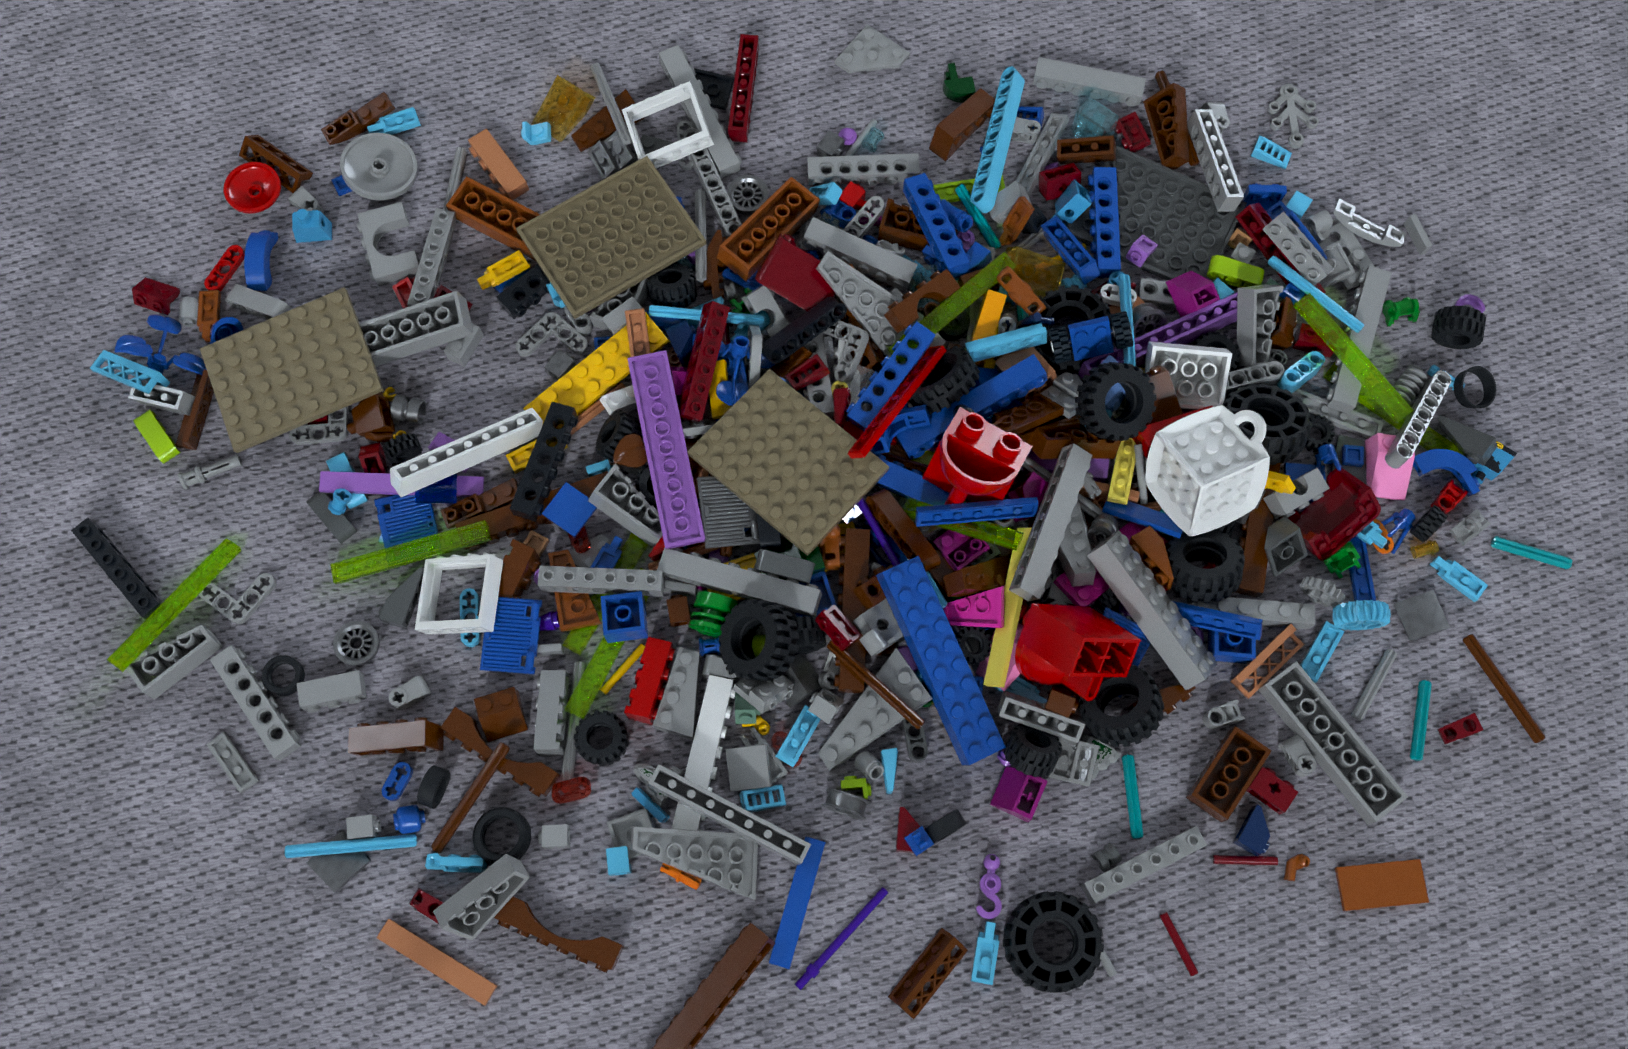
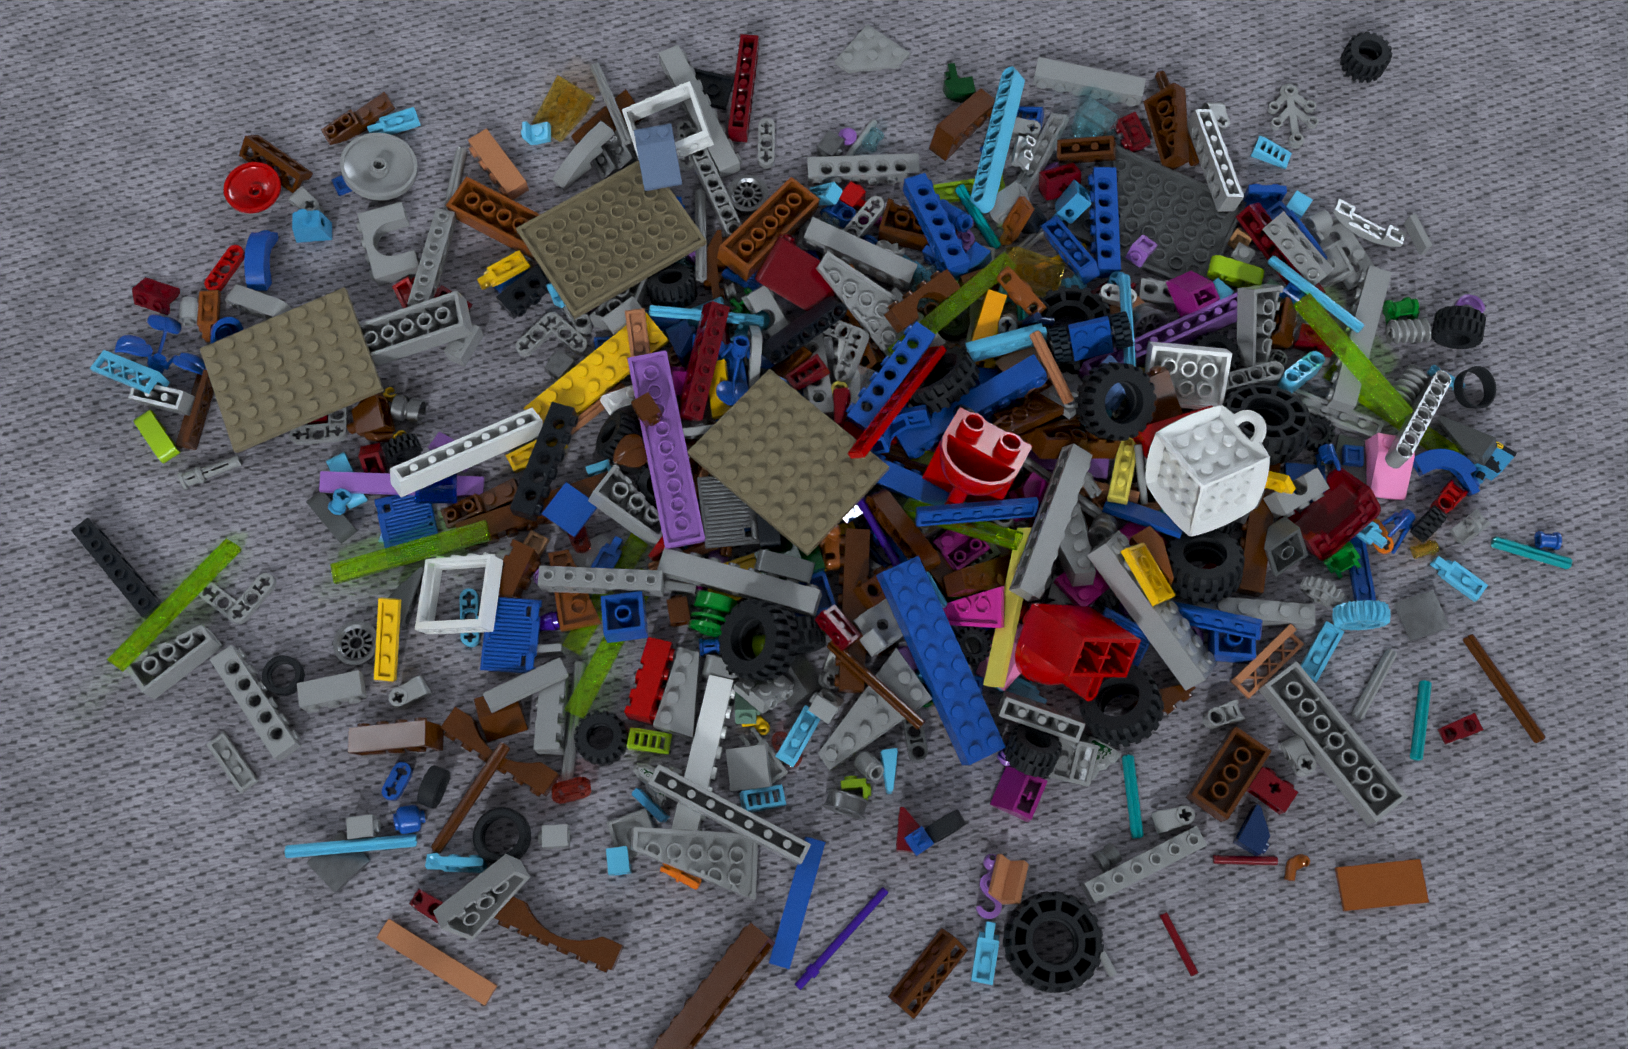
(387, 639): none -> yellow plate
(525, 685): none -> light grey tile
(584, 152): none -> light grey slope
(623, 669): yellow bar -> none
(631, 740): none -> lime slope
(647, 410): none -> reddish brown brick
(657, 157): none -> sand blue slope
(762, 137): none -> light grey beam
(1008, 880): none -> nougat panel
(1022, 152): none -> light grey hips
(1051, 367): none -> nougat axle
(1062, 700): reddish brown brick -> none
(1148, 573): none -> yellow tile
(1169, 819): none -> light grey piece
(1362, 68): none -> black tyre
(1408, 330): none -> light grey piece
(1548, 540): none -> blue bush

